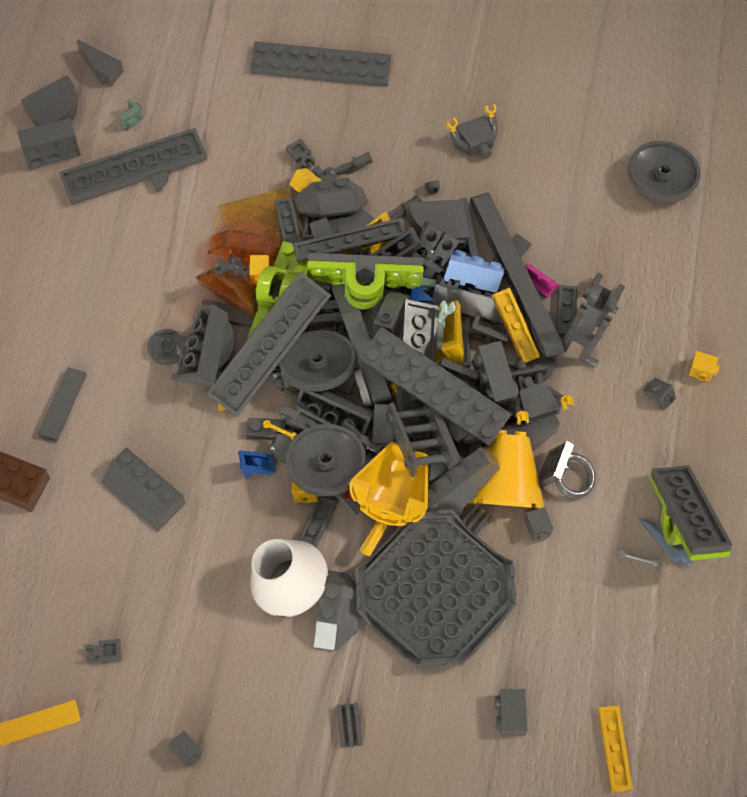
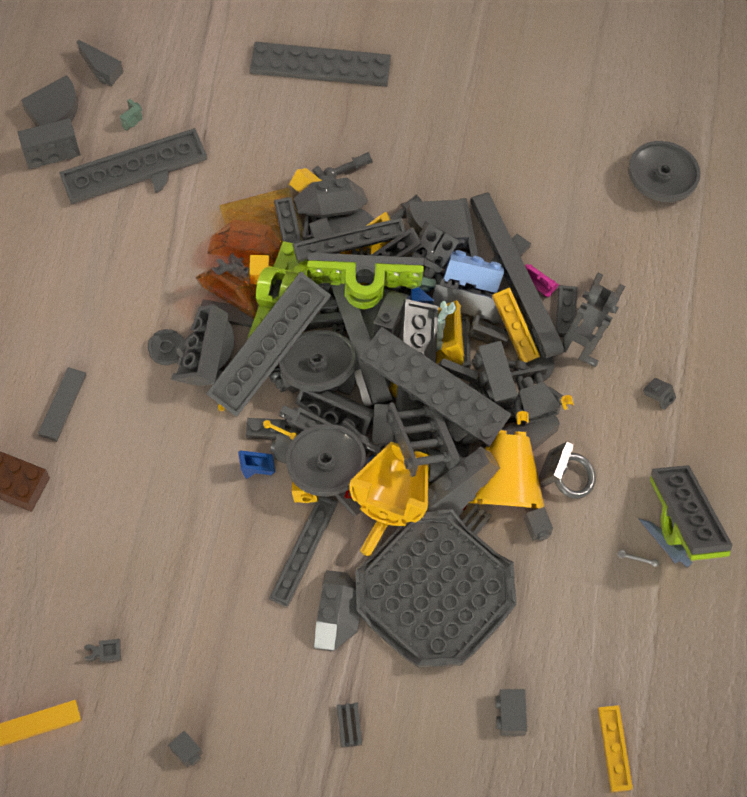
(143, 489): dark grey slope -> none
(295, 589): white cone -> none
(300, 152): dark grey plate -> none
(432, 186): dark grey hinge -> none
(475, 135): dark grey torso -> none
(704, 366): yellow brick -> none

